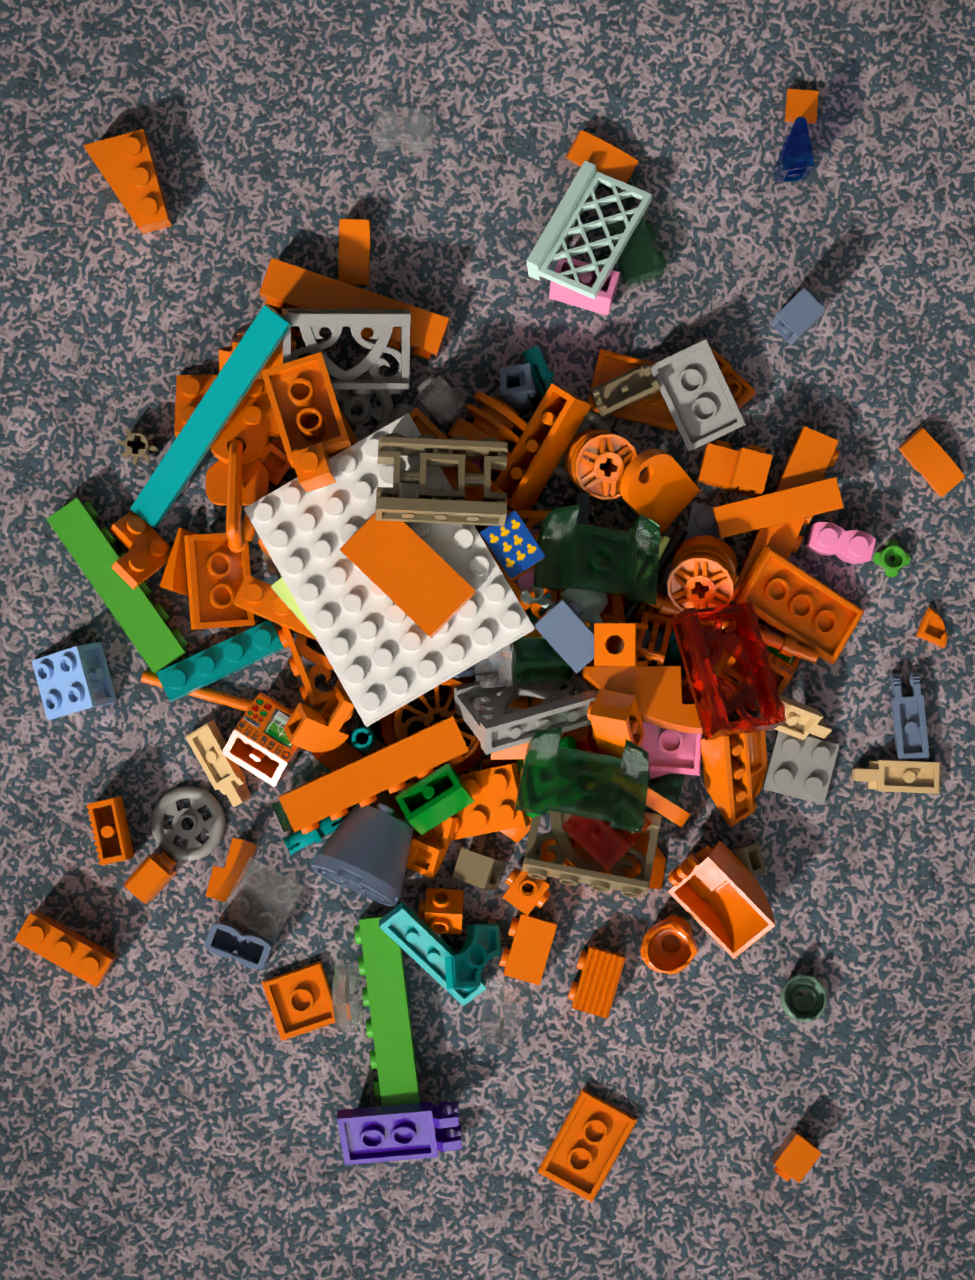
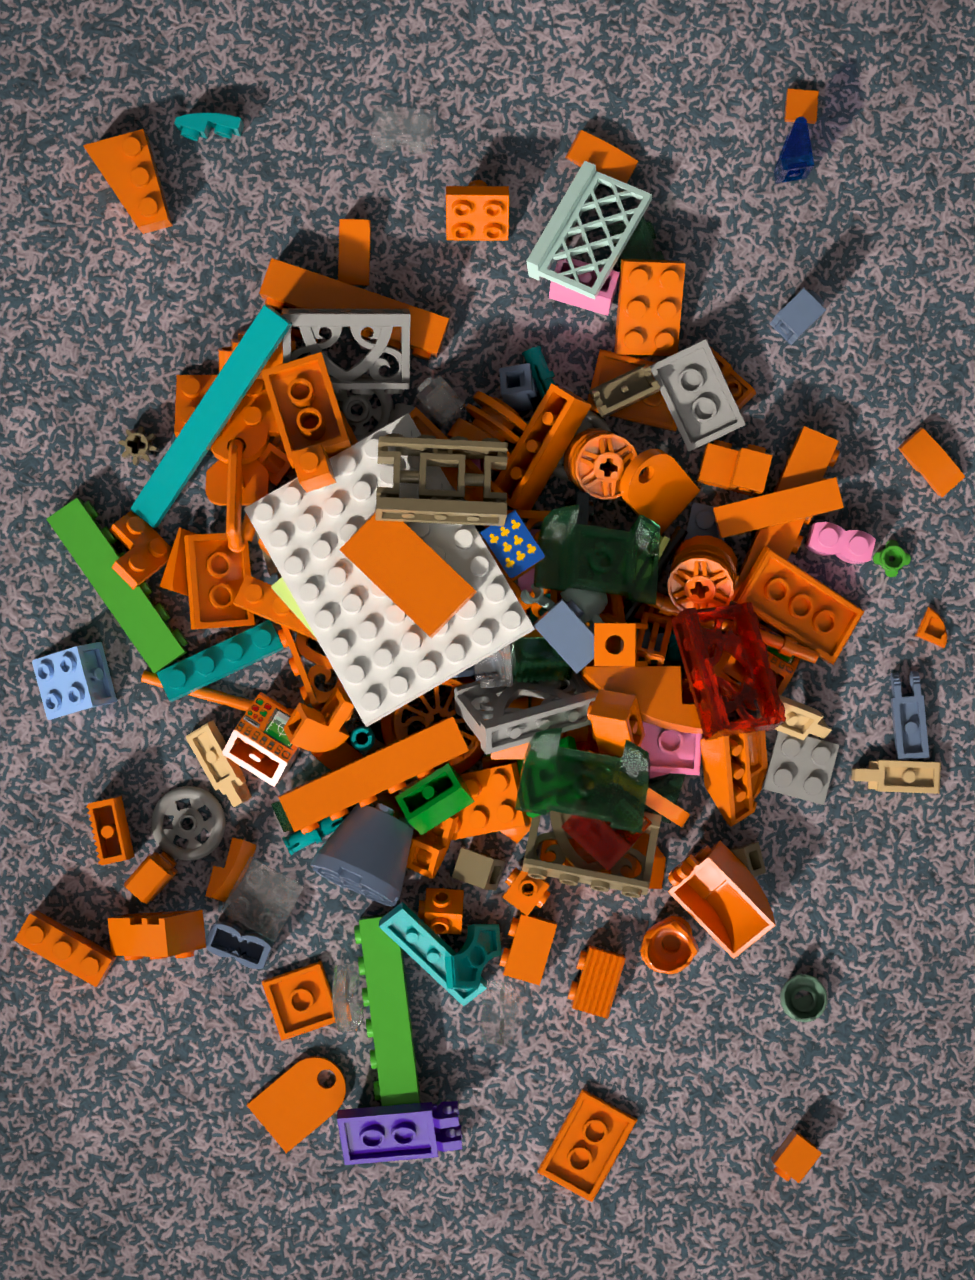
(157, 934): none -> orange wedge
(199, 125): none -> teal slope
(298, 1102): none -> orange tile
(477, 212): none -> orange plate
(649, 307): none -> orange plate

